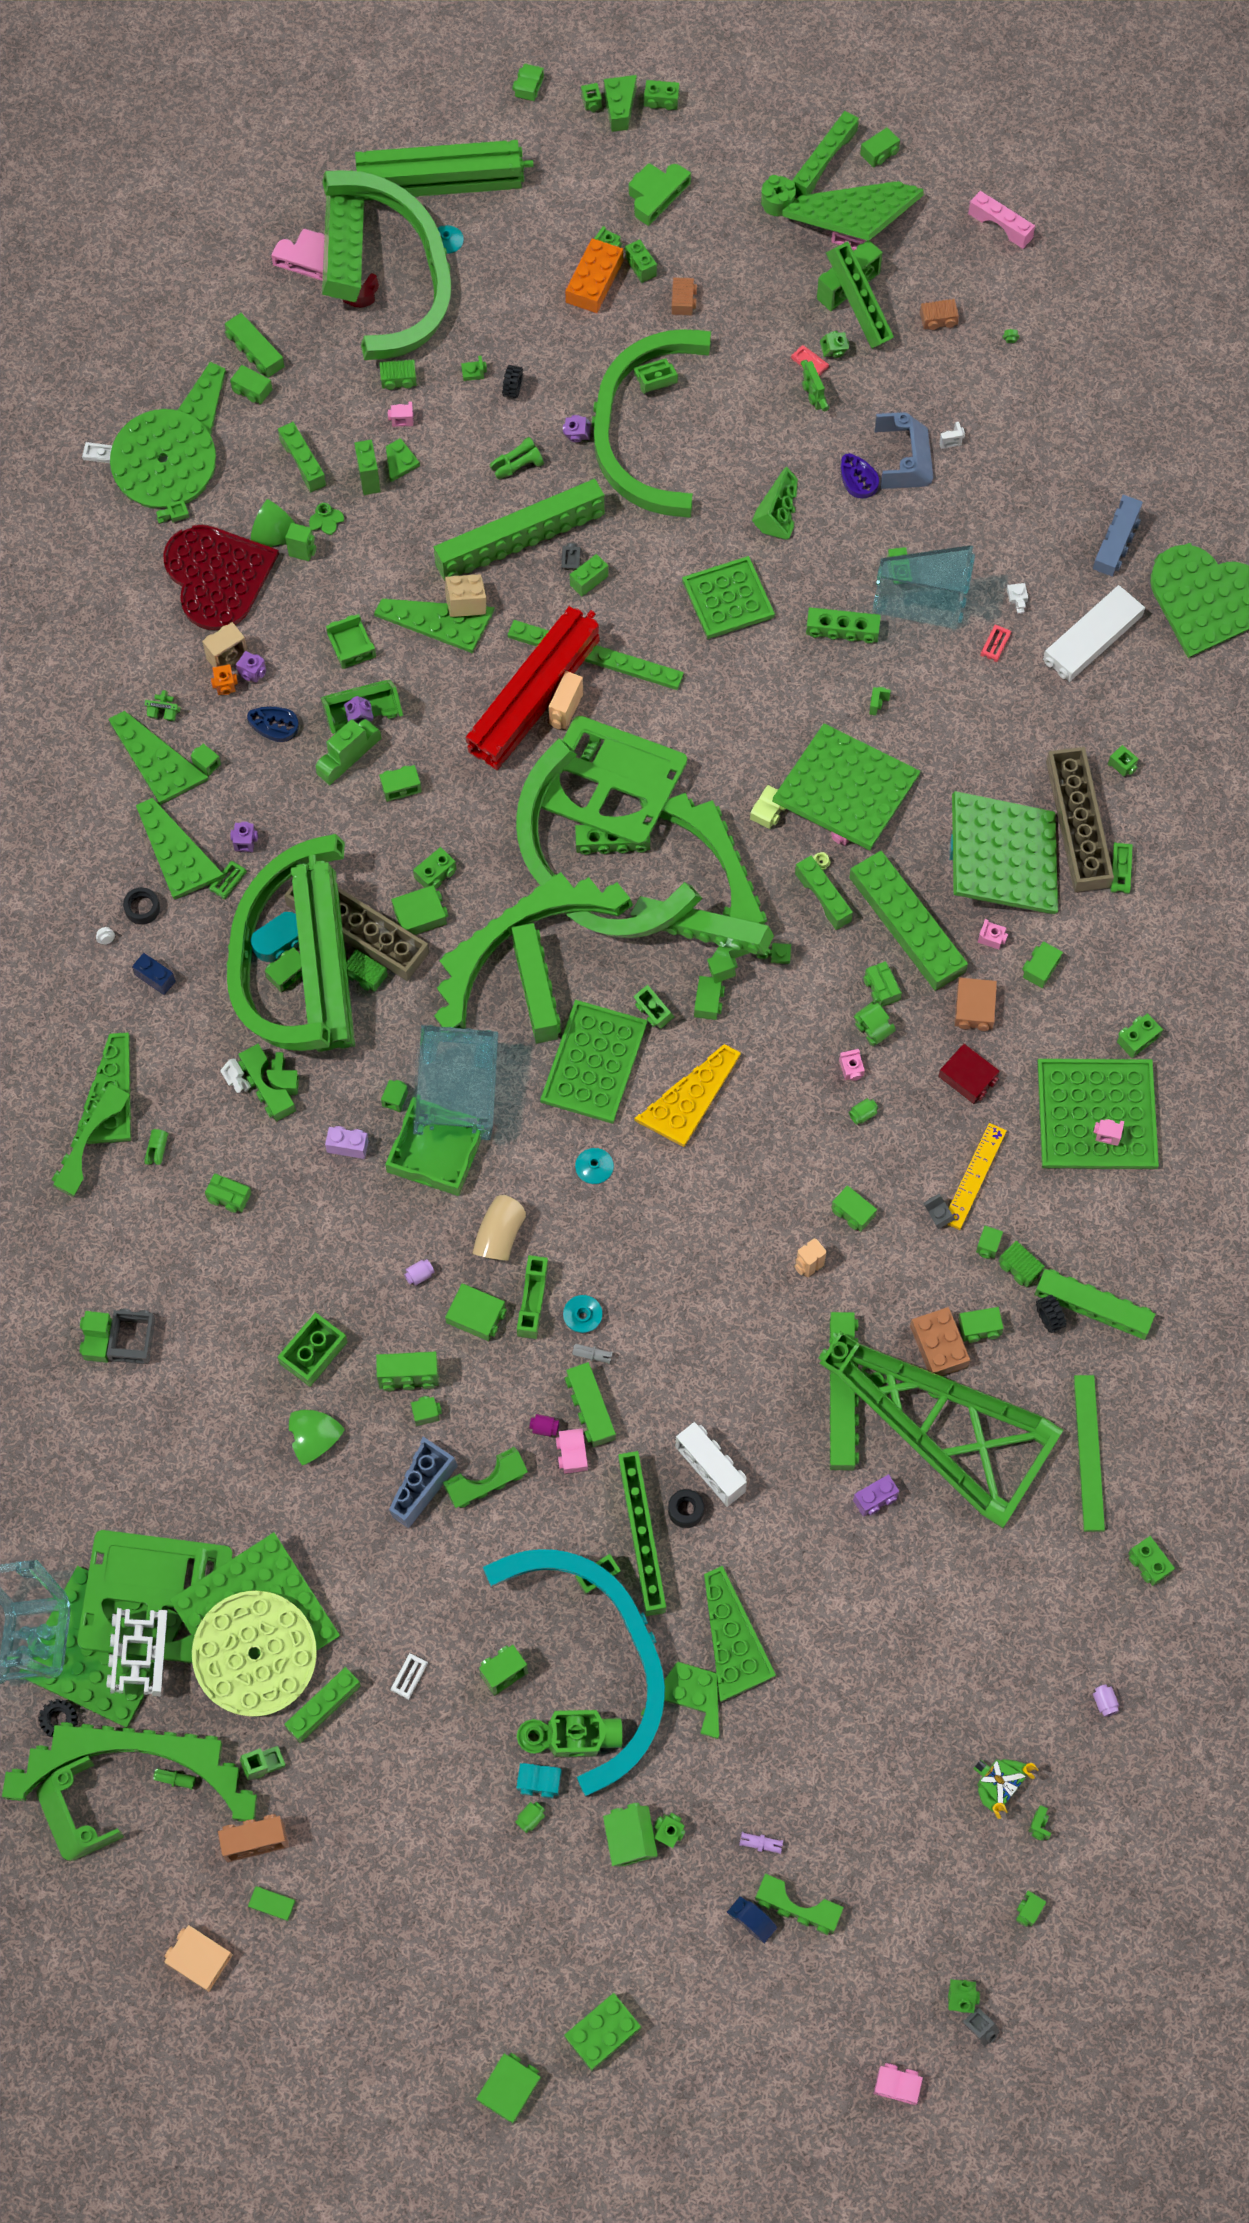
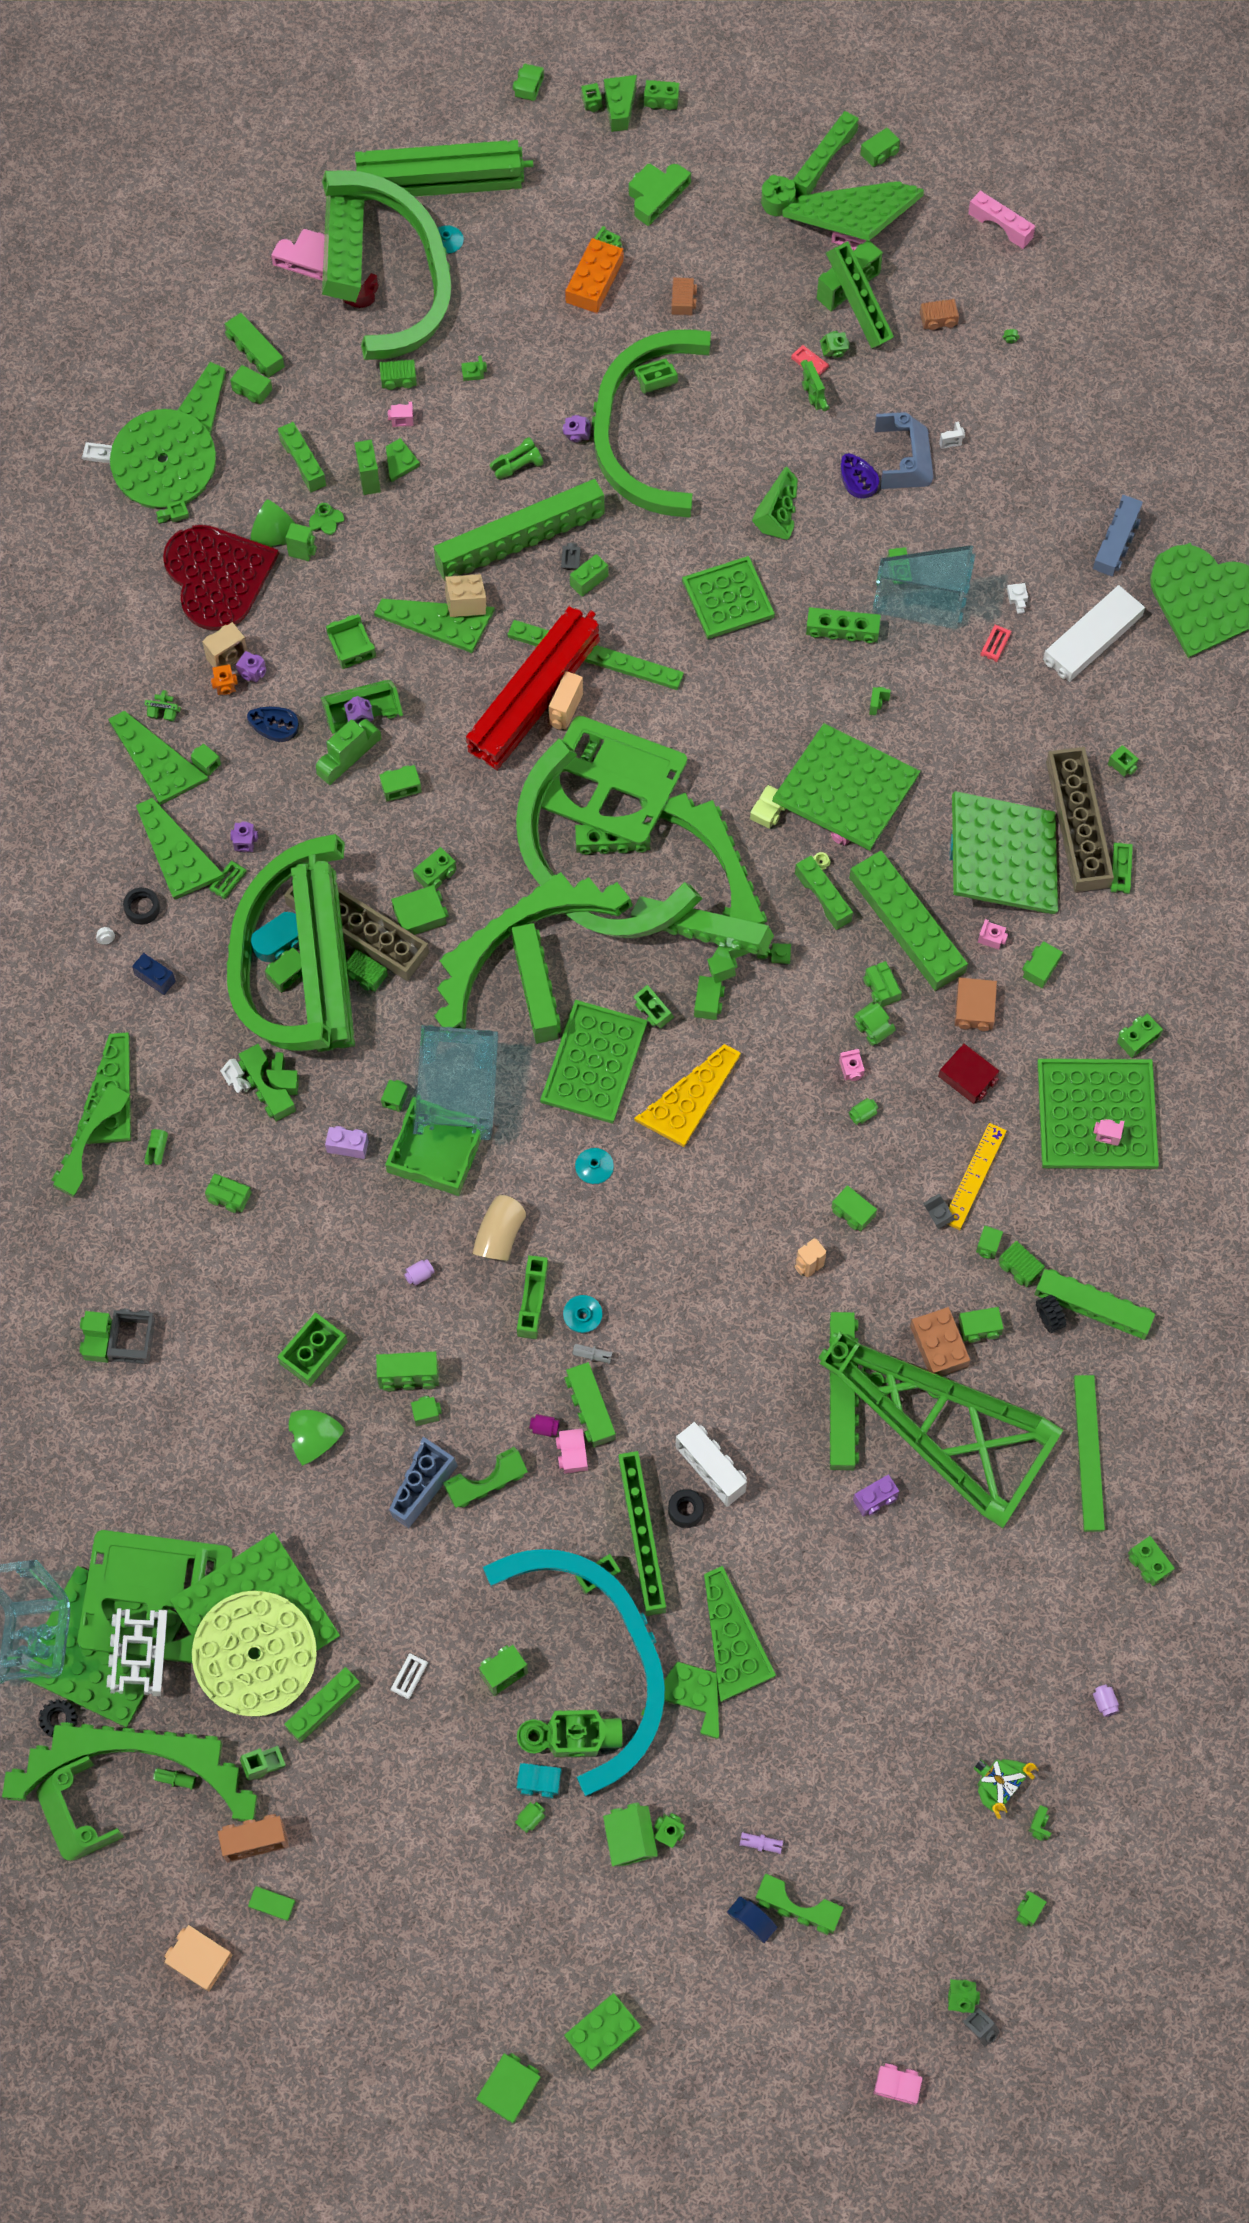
(476, 1312): bright green brick -> none
(512, 381): black tyre -> none
(640, 261): bright green brick -> none

